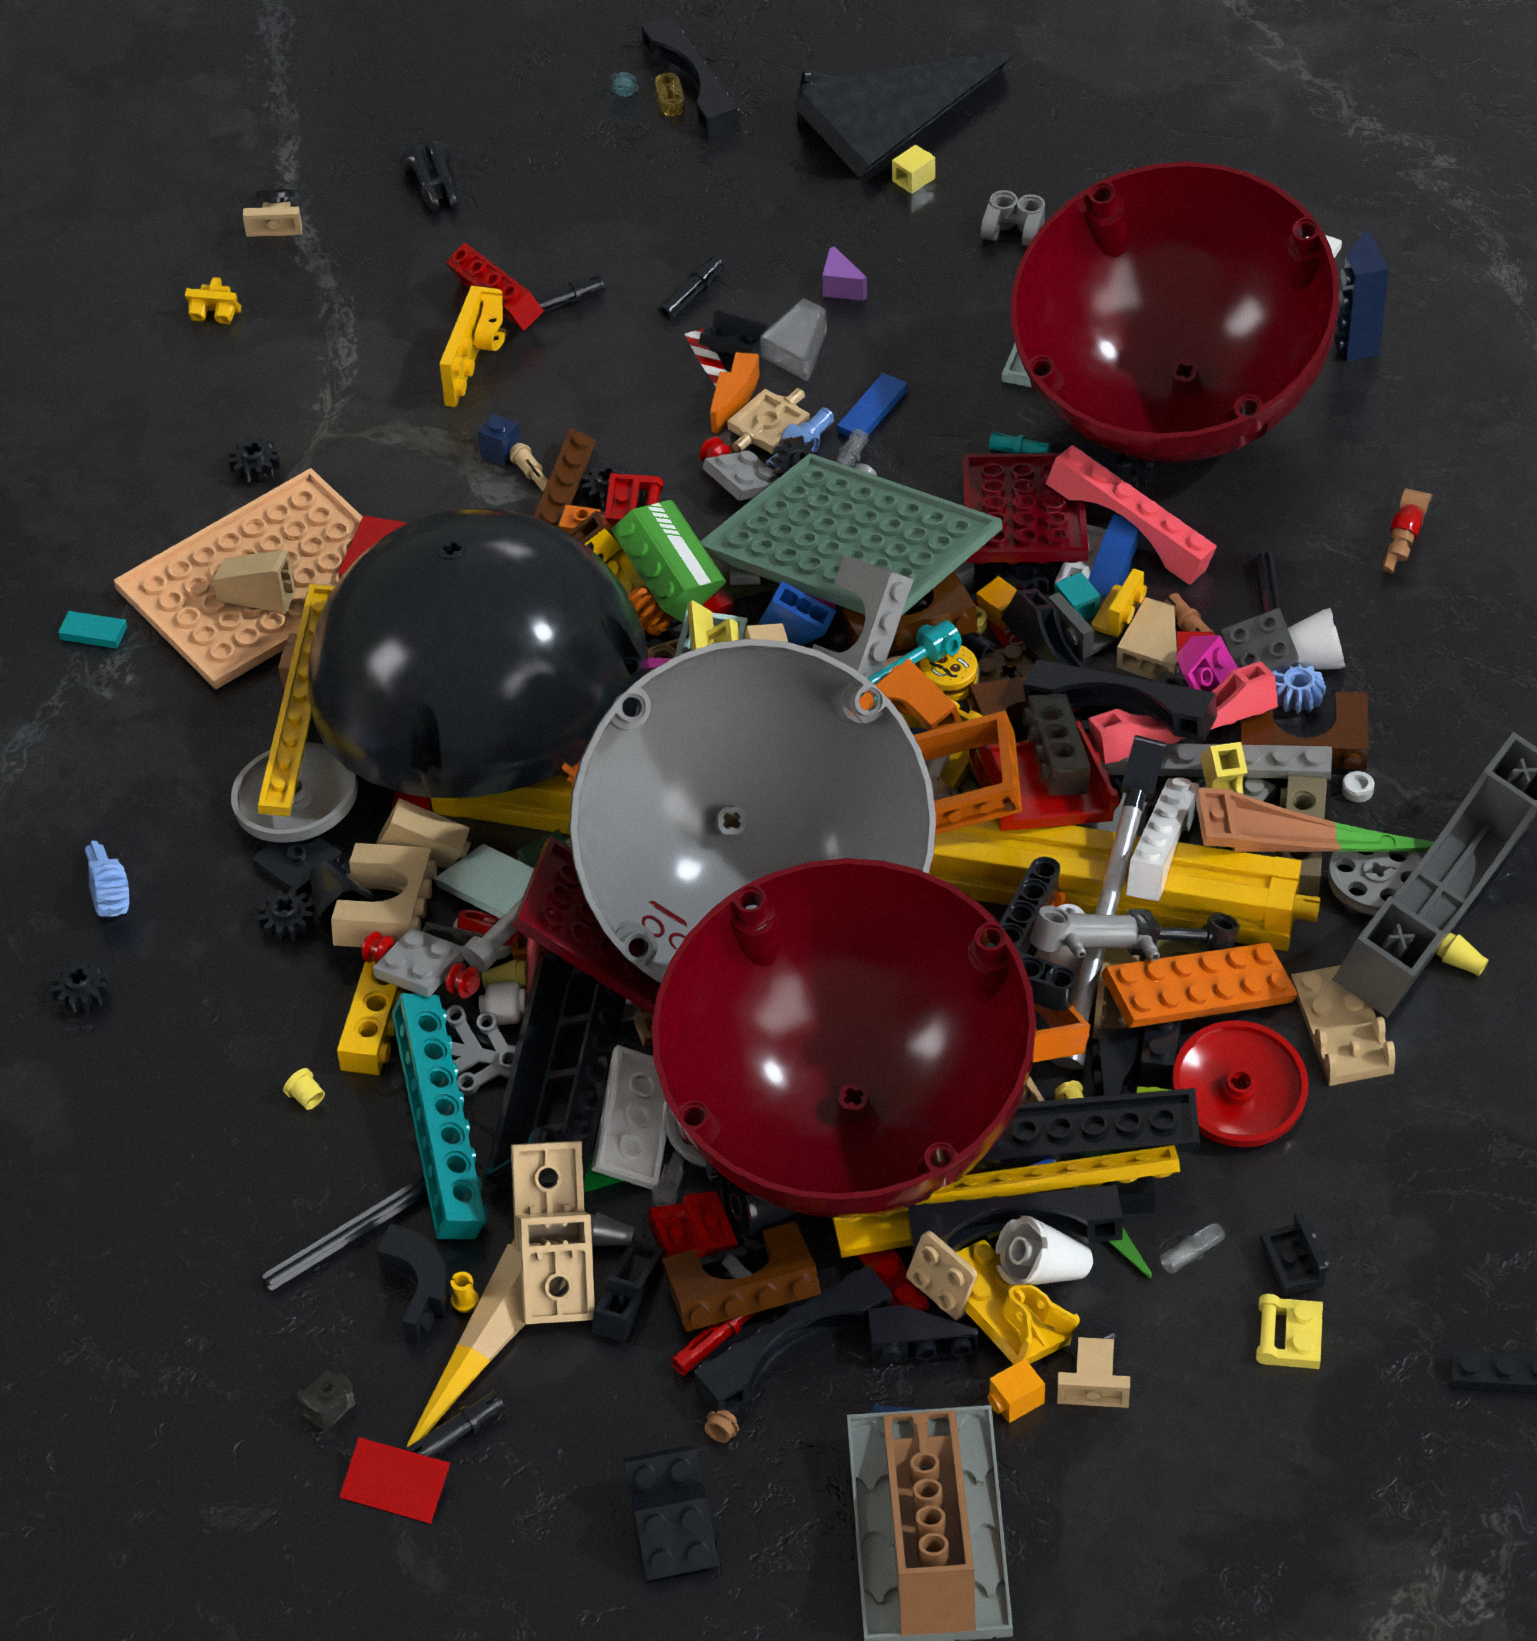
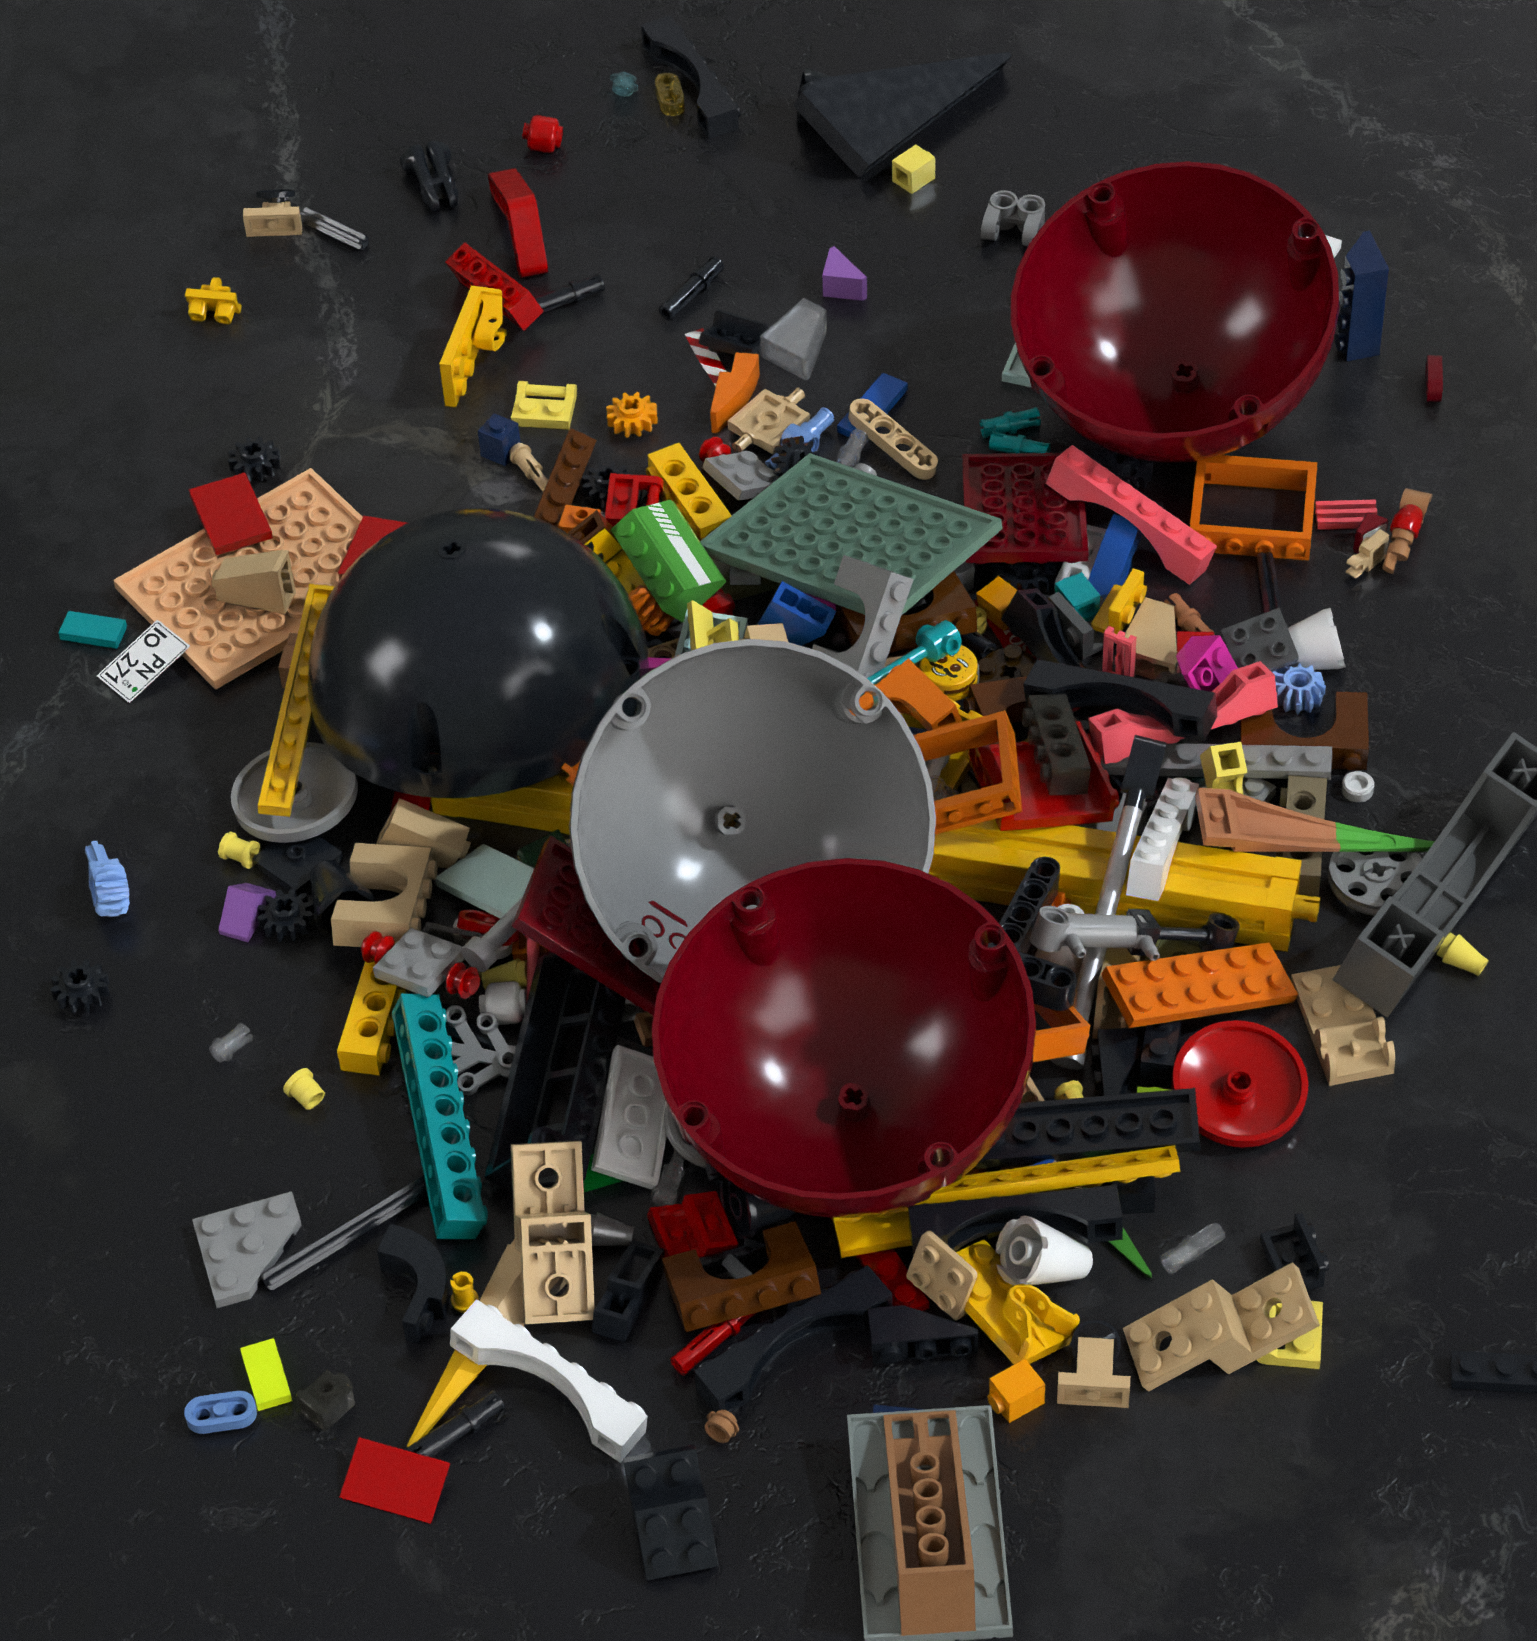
(143, 661): none -> white sticker
(221, 1411): none -> medium blue plate
(230, 513): none -> red tile
(230, 1043): none -> clear pin
(238, 849): none -> light yellow bush
(241, 910): none -> medium lavender slope
(244, 1244): none -> light grey plate
(266, 1374): none -> neon yellow tile
(334, 228): none -> axle
(492, 1340): none -> white arch
(521, 210): none -> red beam
(543, 134): none -> red head
(544, 412): none -> light yellow plate
(632, 414): none -> light orange gear
(687, 489): none -> yellow brick
(896, 436): none -> tan beam
(1010, 422): none -> teal pin
(1124, 665): none -> coral tile
(1220, 1327): none -> tan bracket
(1260, 474): none -> orange window
(1350, 513): none -> coral tile
(1370, 525): none -> dark red slope
(1371, 552): none -> tan plate
(1434, 378): none -> dark red beam

